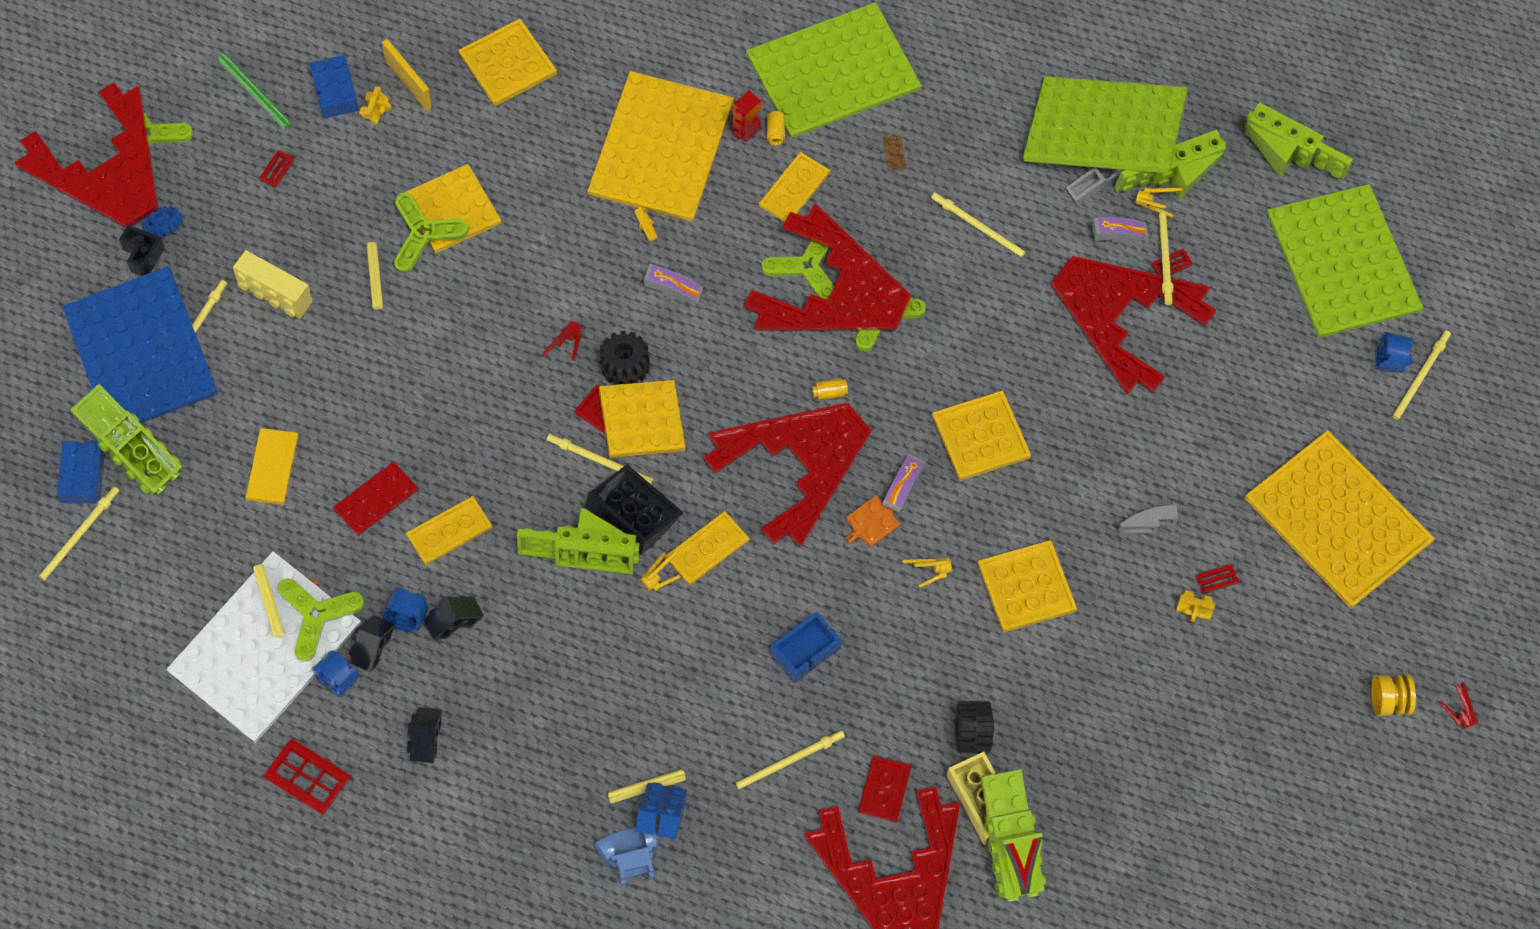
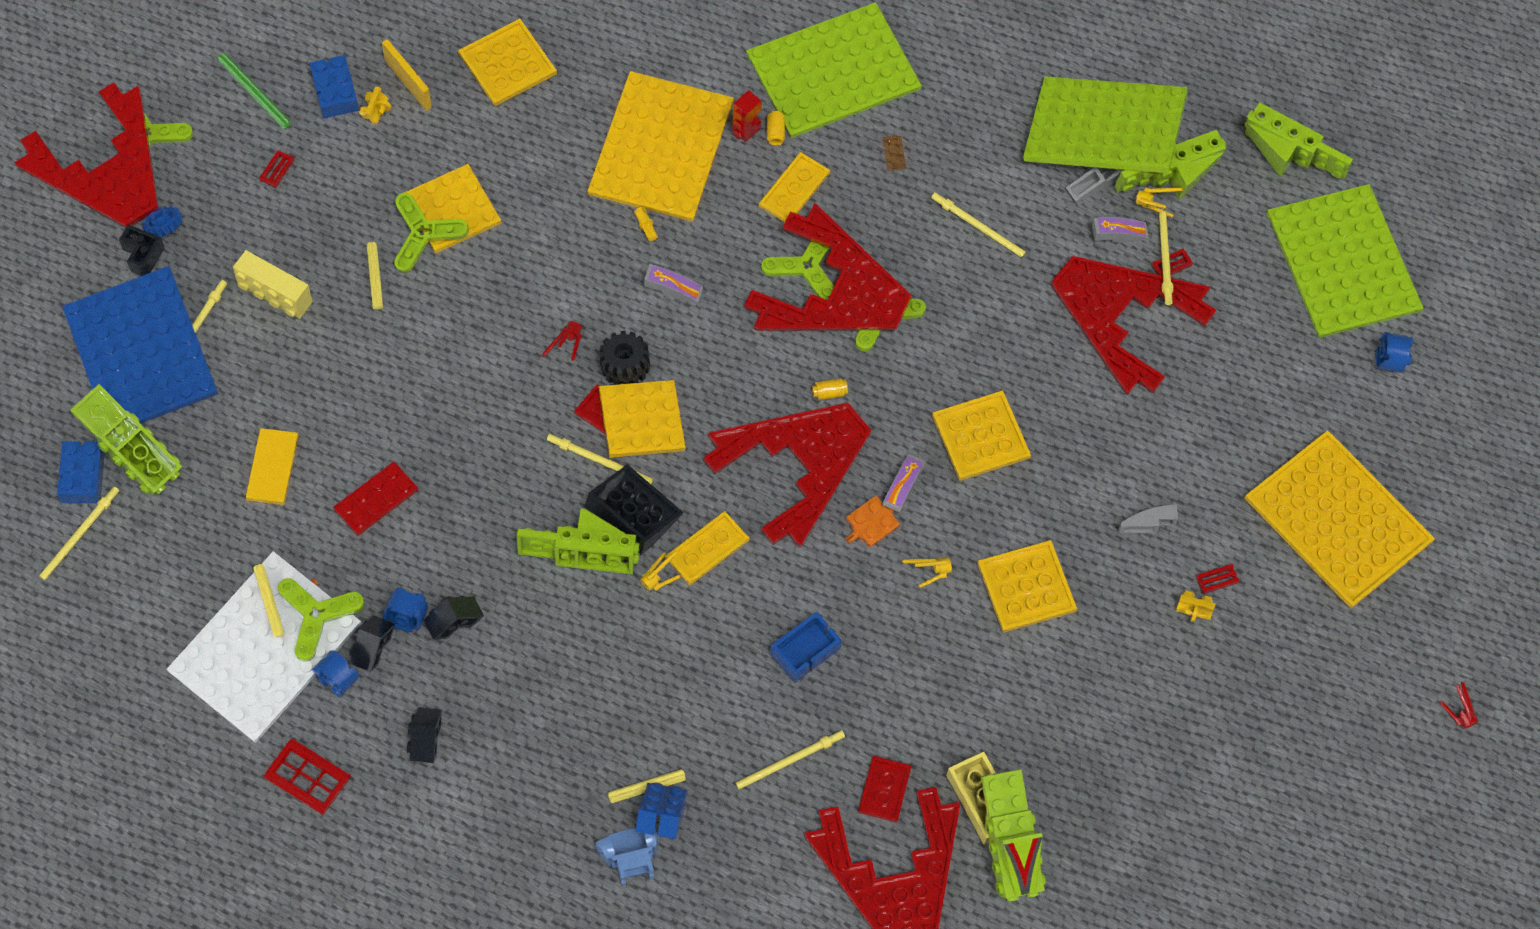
(449, 530): yellow tile -> none
(974, 727): black wheel -> none
(1393, 695): yellow wheel -> none
(1438, 347): light yellow bar -> none

